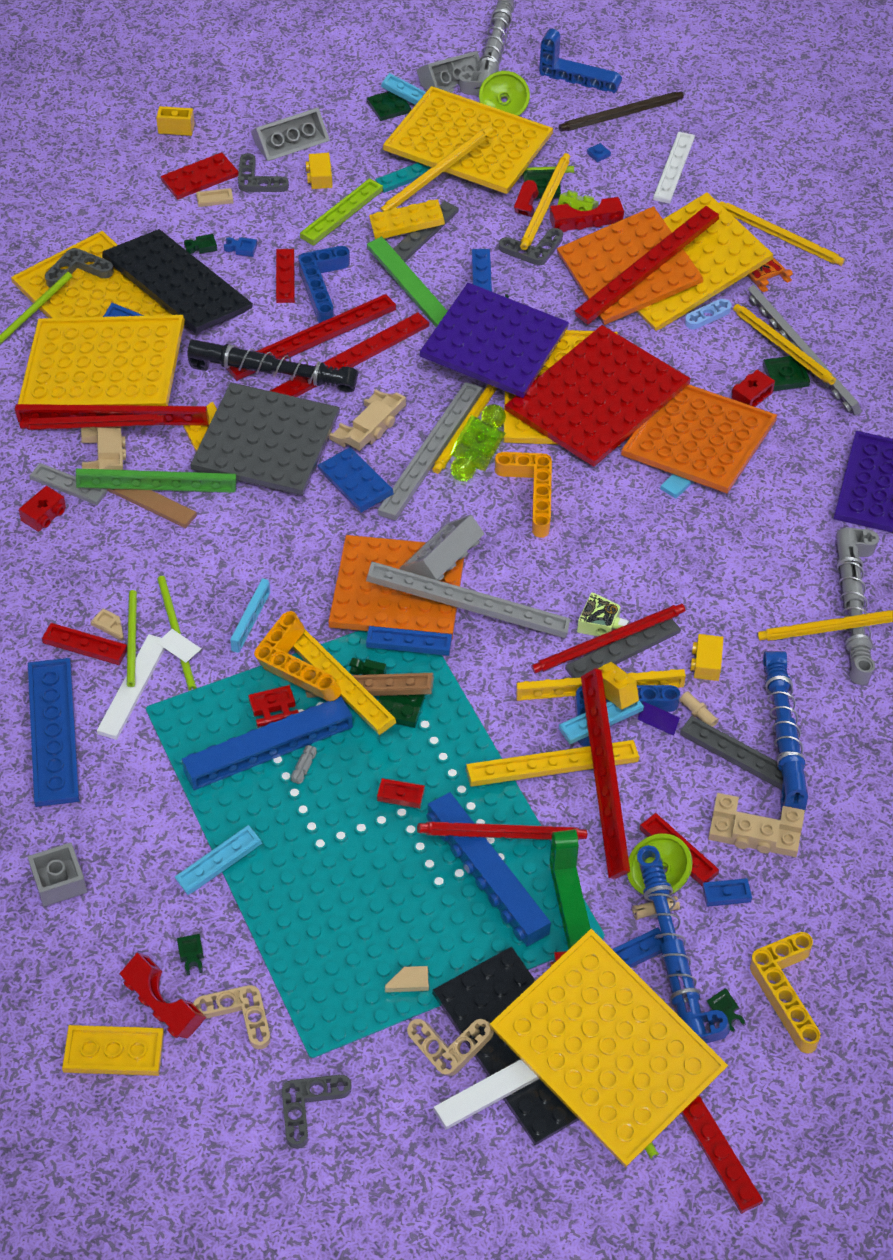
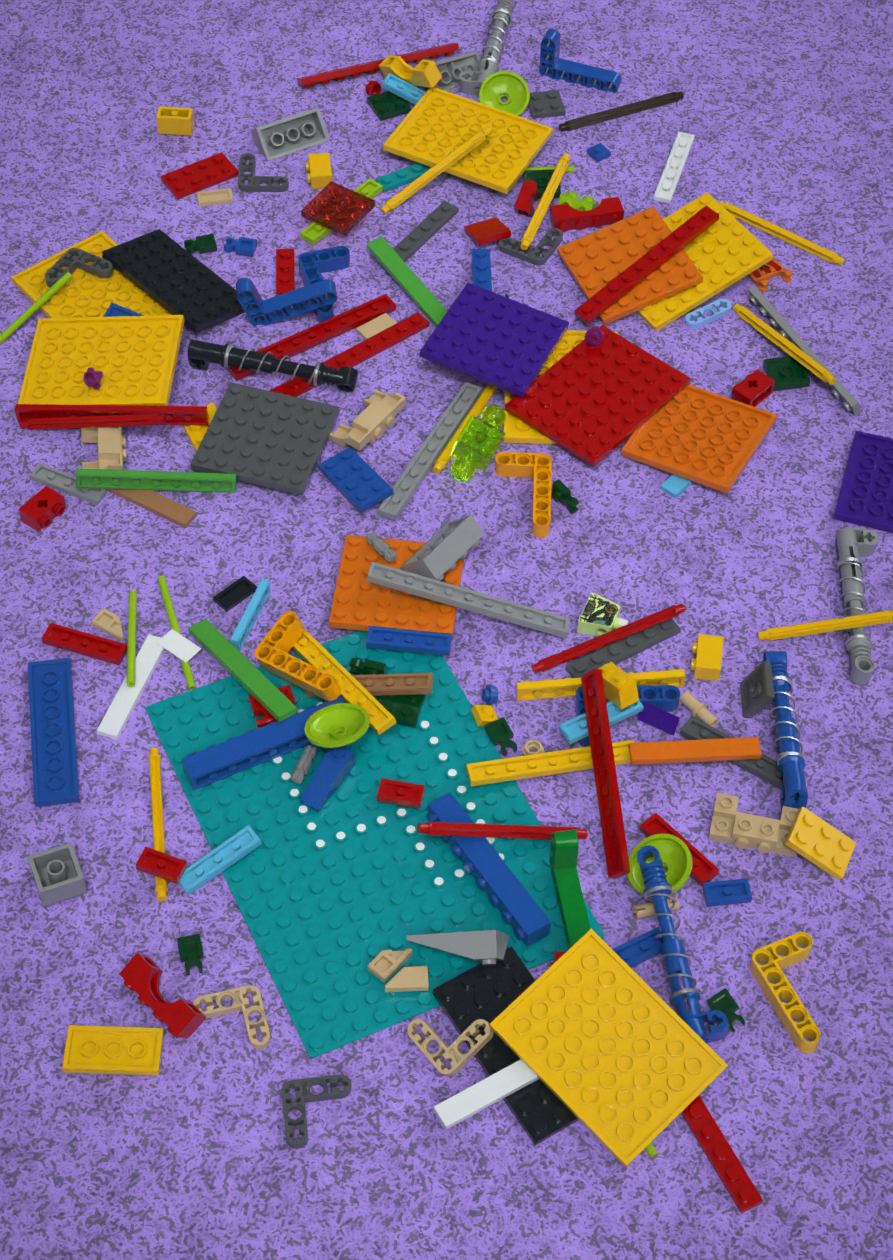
(93, 378): none -> magenta plate
(157, 816): none -> yellow piece
(161, 865): none -> red plate
(235, 593): none -> black tile
(243, 670): none -> bright green tile
(284, 305): none -> blue beam
(328, 777): none -> blue slope
(337, 725): none -> lime dish
(338, 208): none -> clear red plate
(371, 67): none -> red plate
(373, 86): none -> red plate
(375, 326): none -> tan tile
(381, 546): none -> light grey axle
(388, 962): none -> tan tile
(407, 219): yellow plate -> none
(424, 74): none -> yellow arch
(482, 946): none -> light grey wedge
(483, 714): none -> yellow plate
(487, 231): none -> red tile
(490, 694): none -> blue plate
(500, 733): none -> dark green plate
(532, 744): none -> tan plate
(546, 104): none -> dark grey plate
(563, 495): none -> dark green plate
(594, 331): none -> magenta plate
(694, 750): none -> orange tile
(757, 690): none -> dark grey plate
(820, 843): none -> yellow plate

